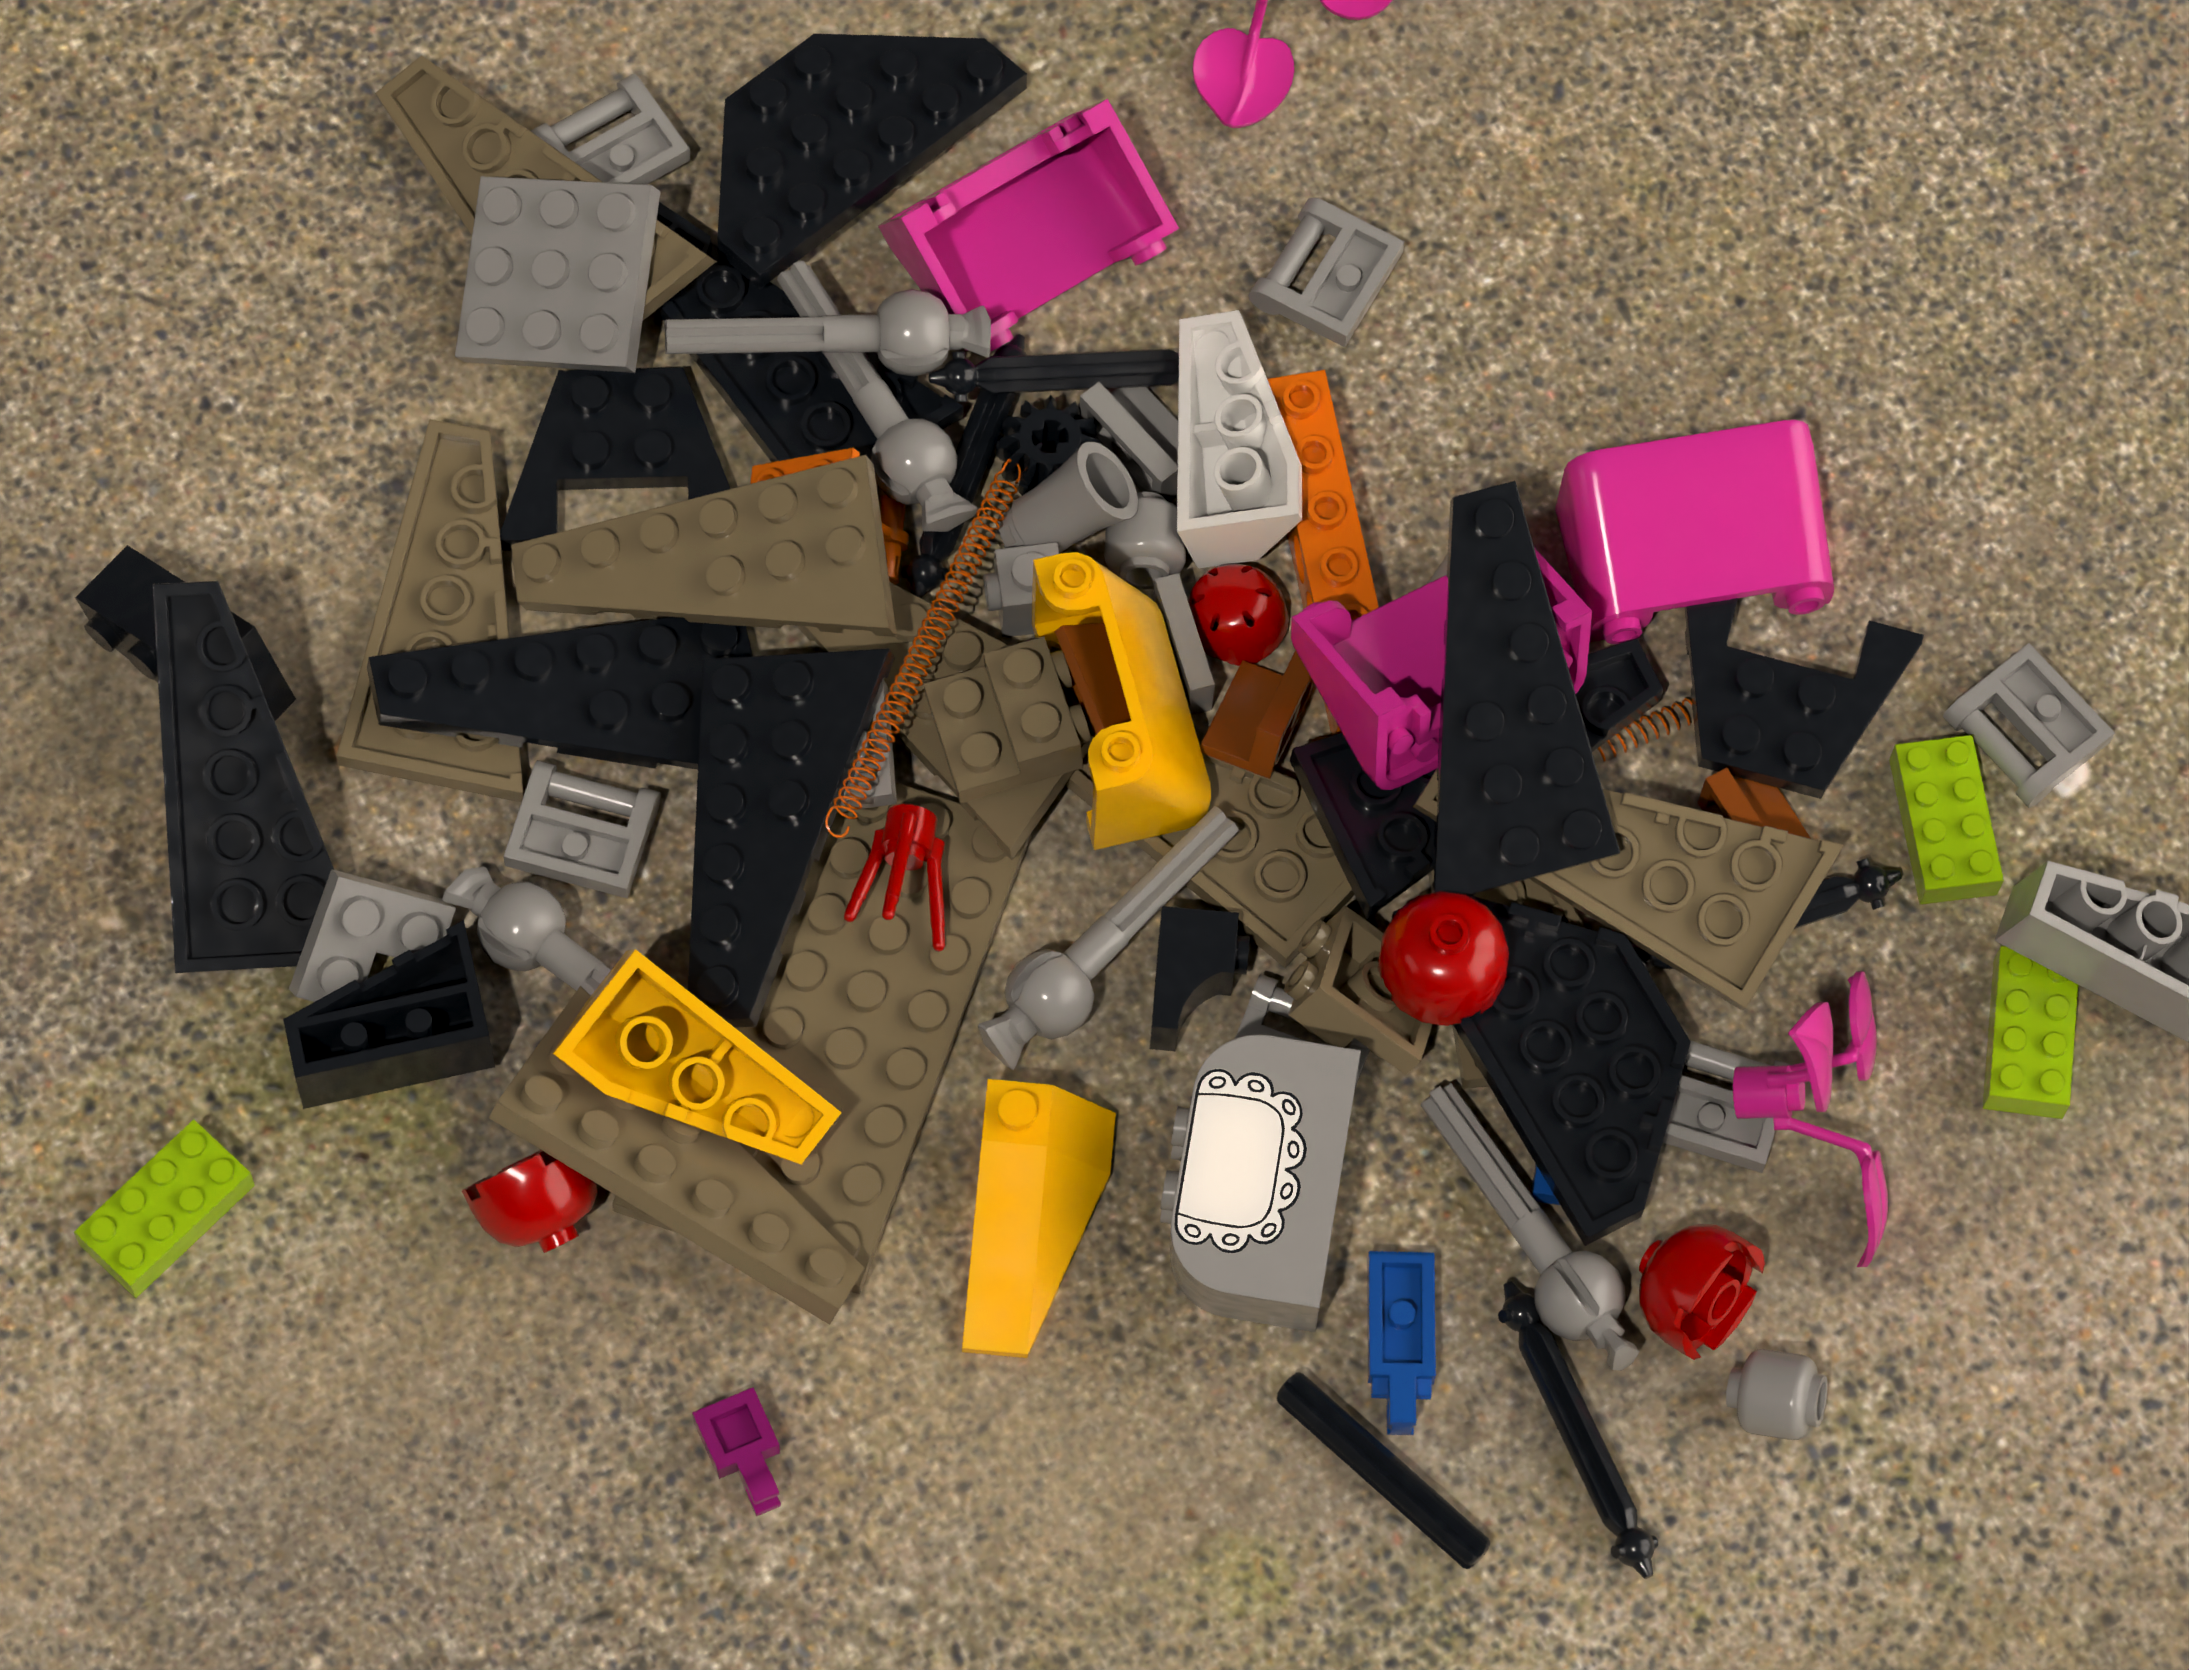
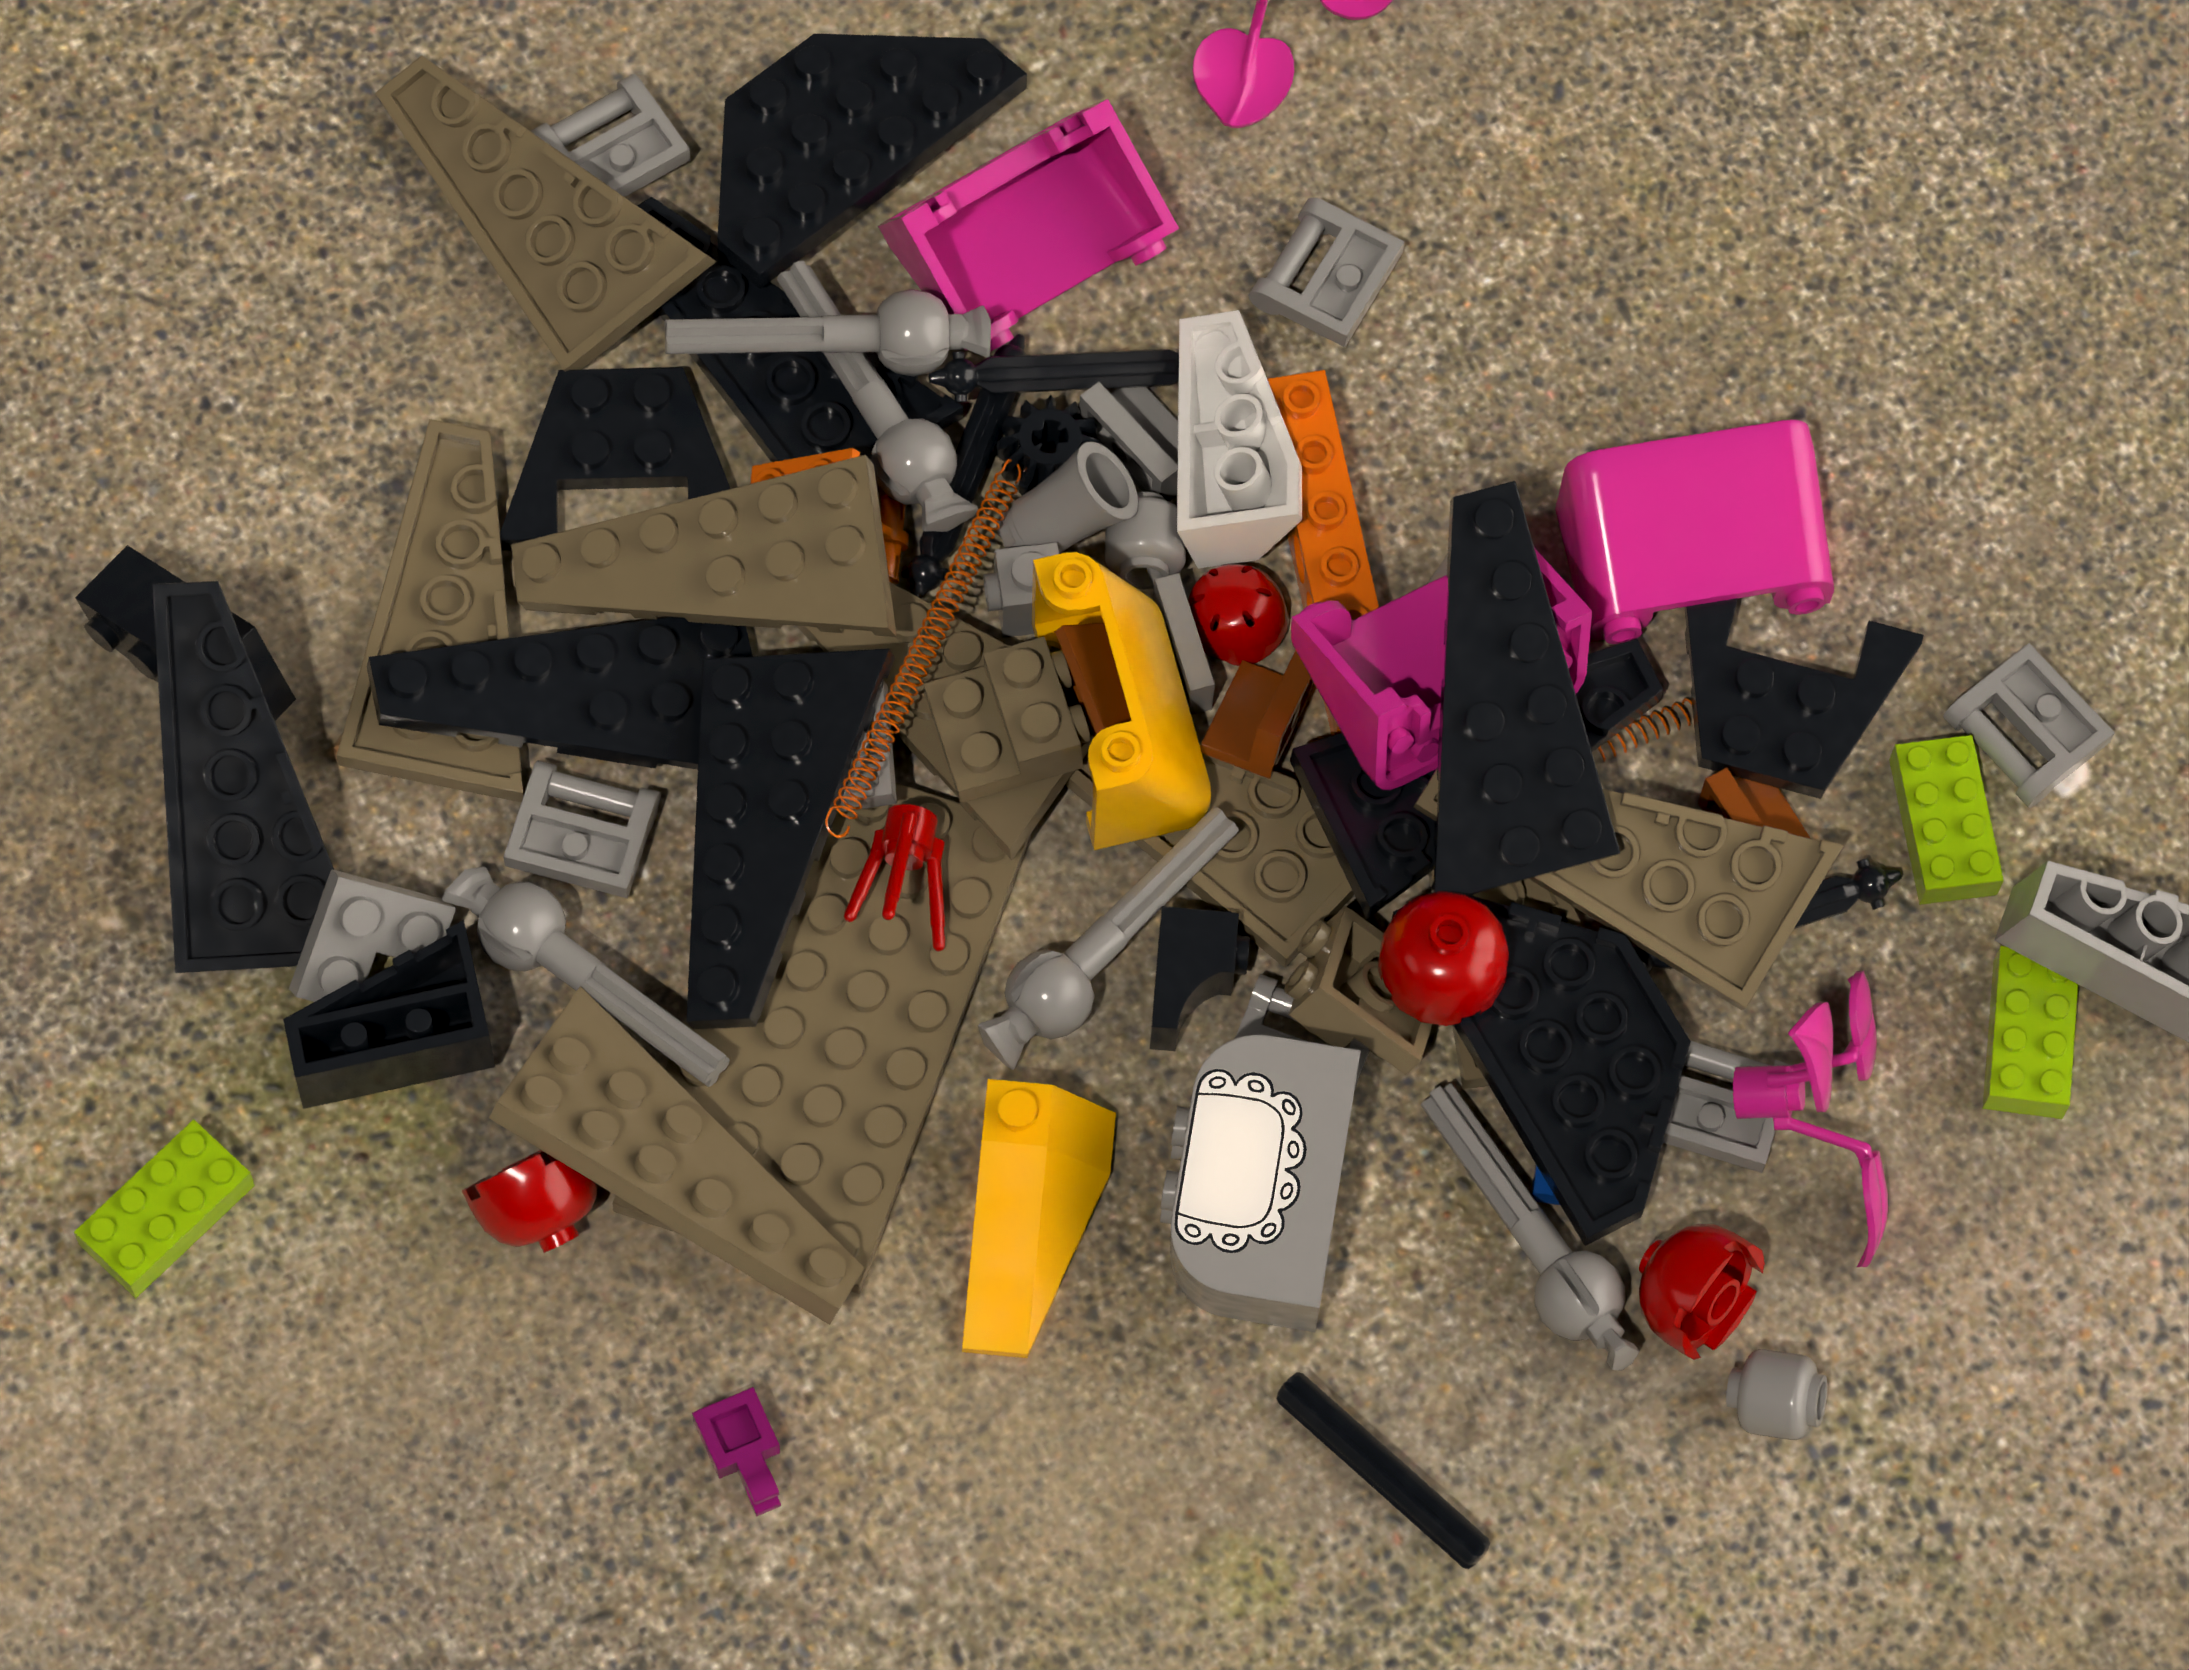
(557, 274): light grey plate -> none
(676, 1057): yellow wedge -> none
(1401, 1333): blue hinge -> none
(1578, 1430): black wheel -> none

